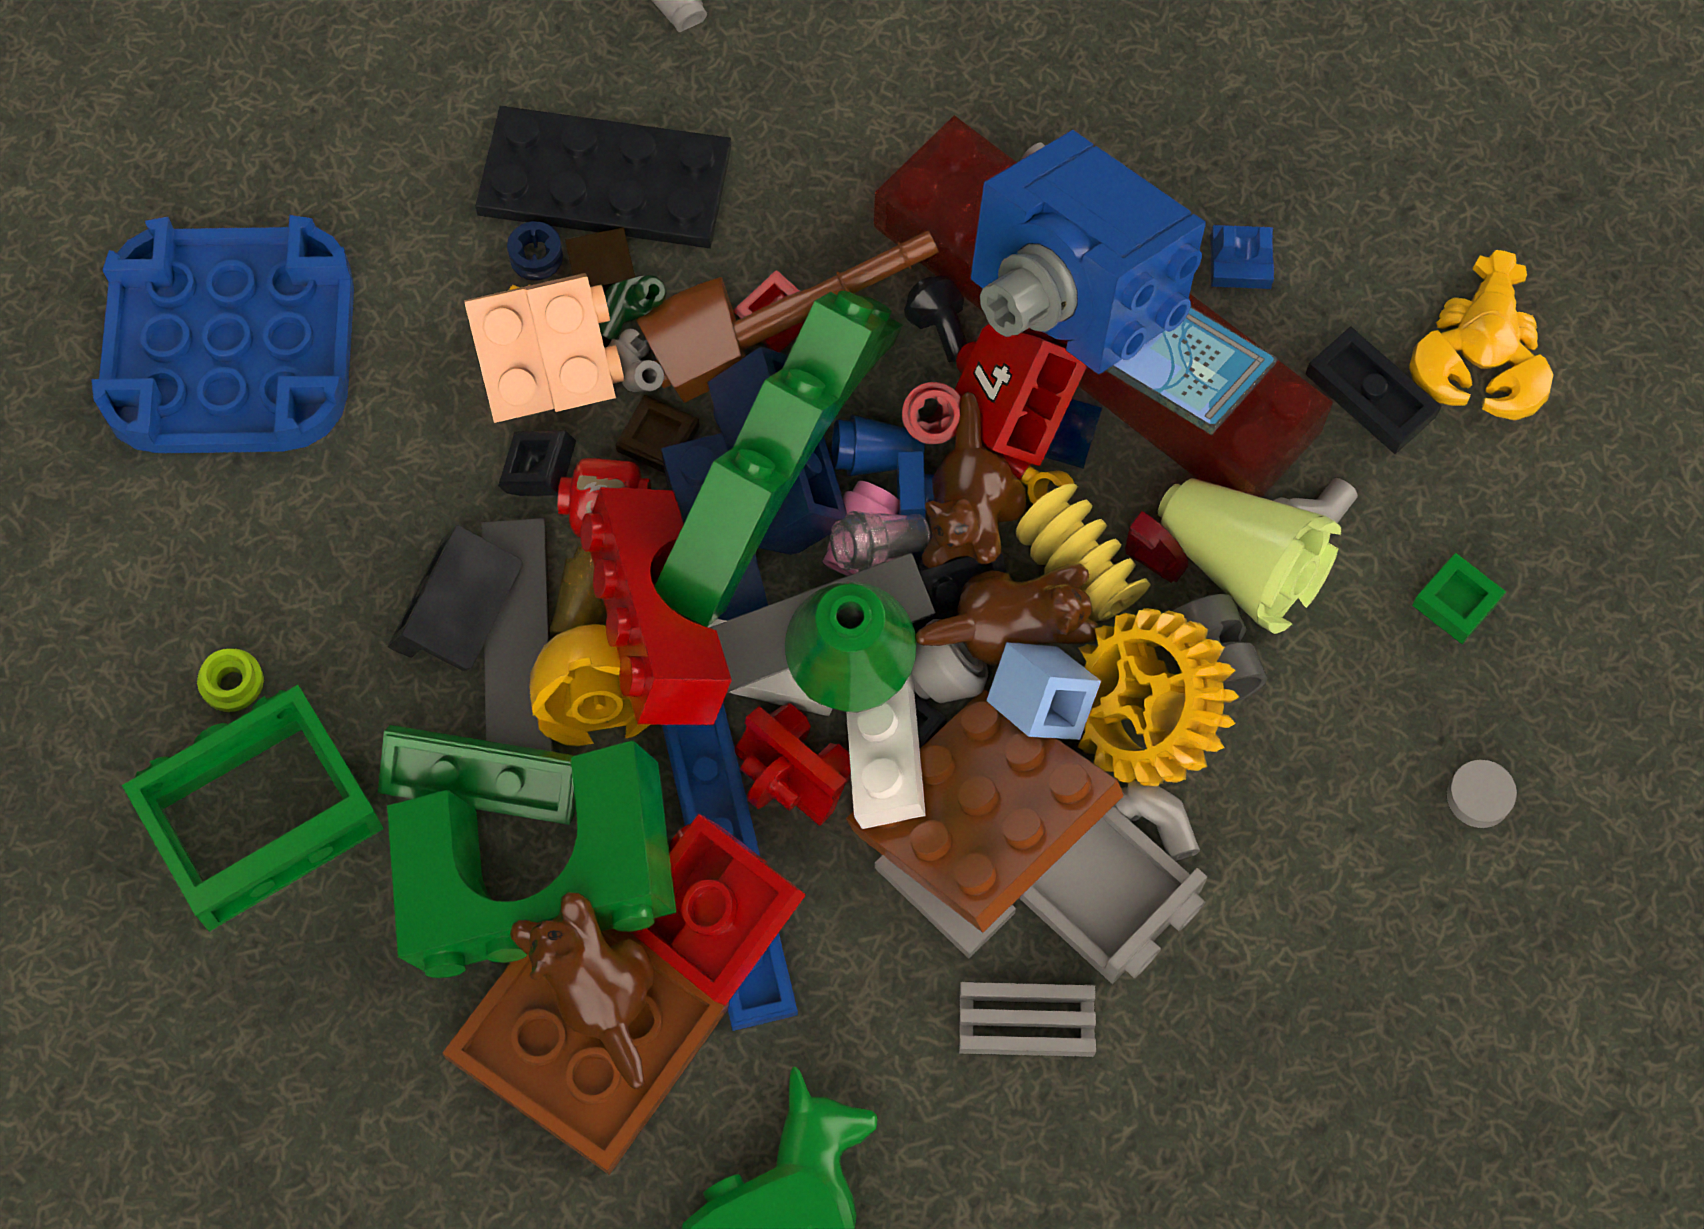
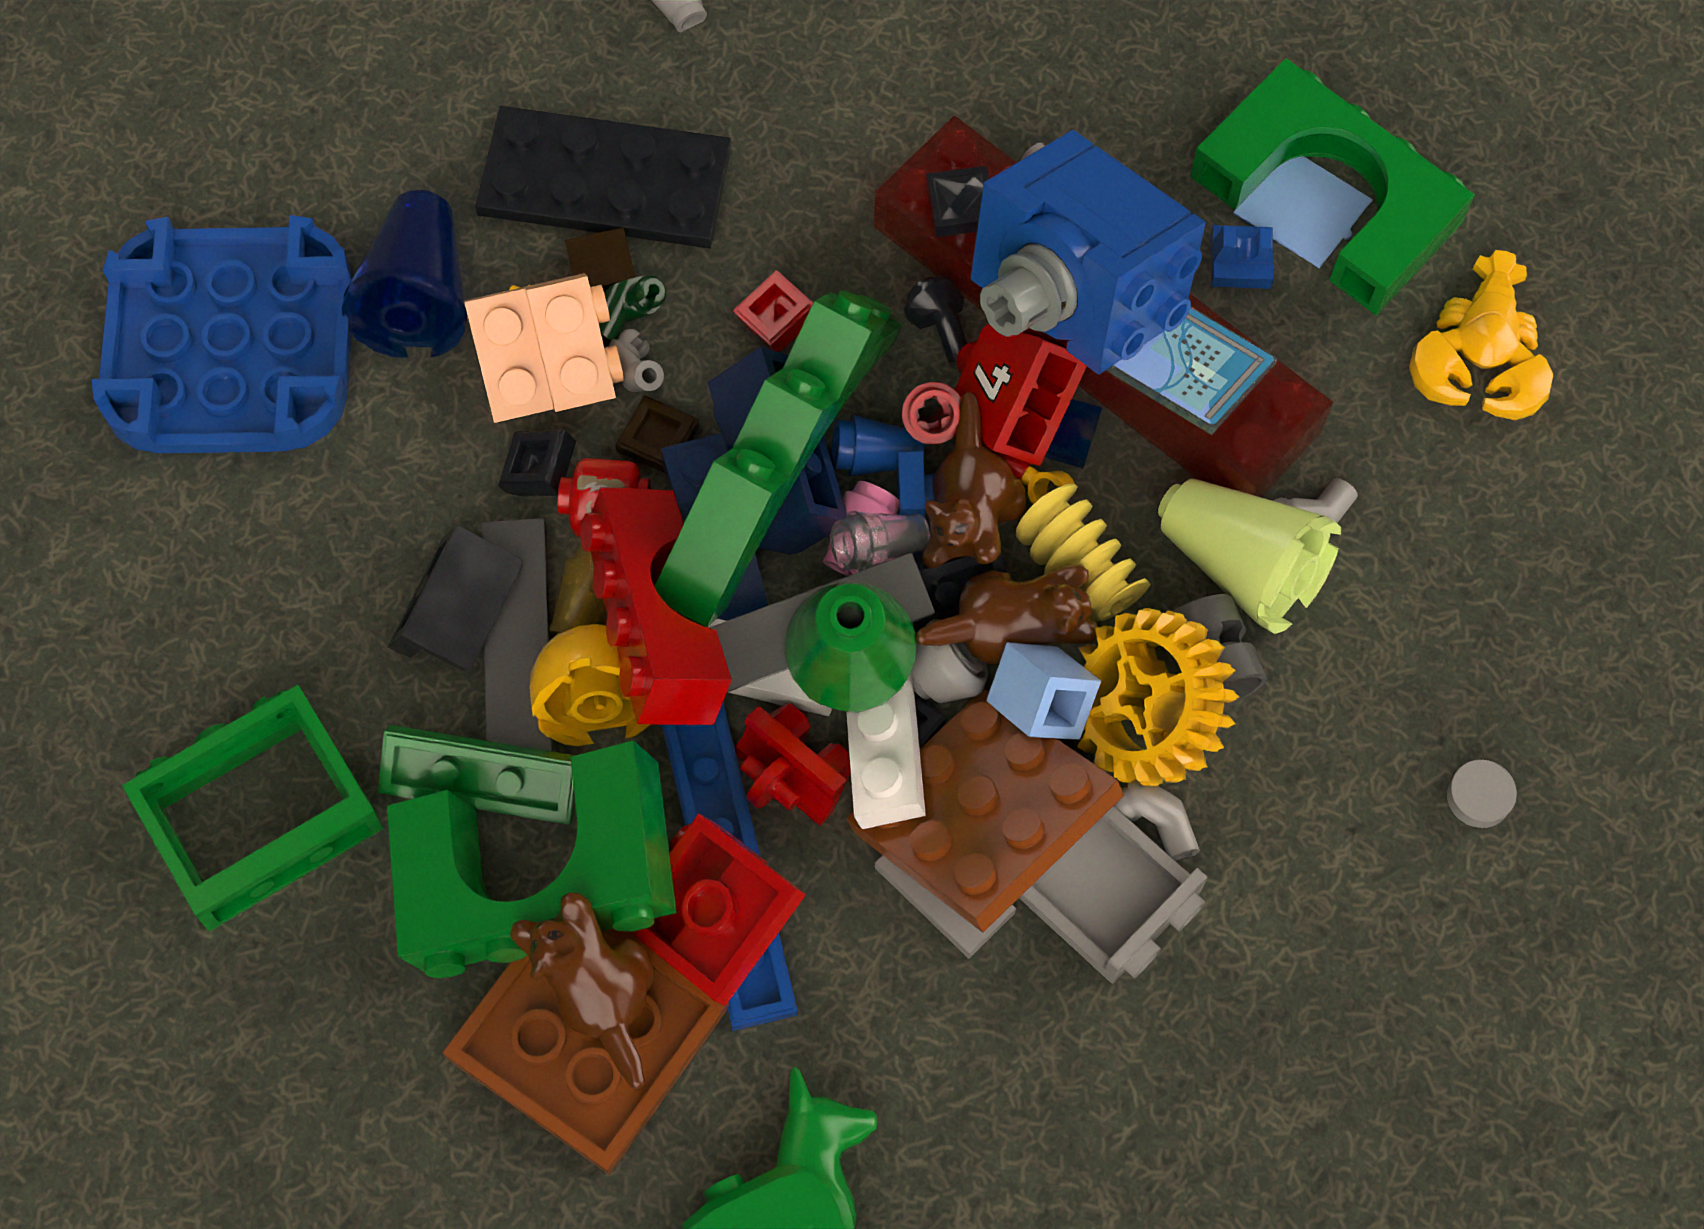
(225, 662): lime plate -> none
(409, 281): none -> clear blue cone
(535, 233): dark blue bush -> none
(699, 335): dark orange piece -> none
(955, 200): none -> black tile
(1014, 992): light grey tile -> none
(1155, 548): dark red tile -> none
(1299, 117): none -> green arch
(1305, 208): none -> light blue piece
(1373, 390): black plate -> none
(1458, 598): green plate -> none

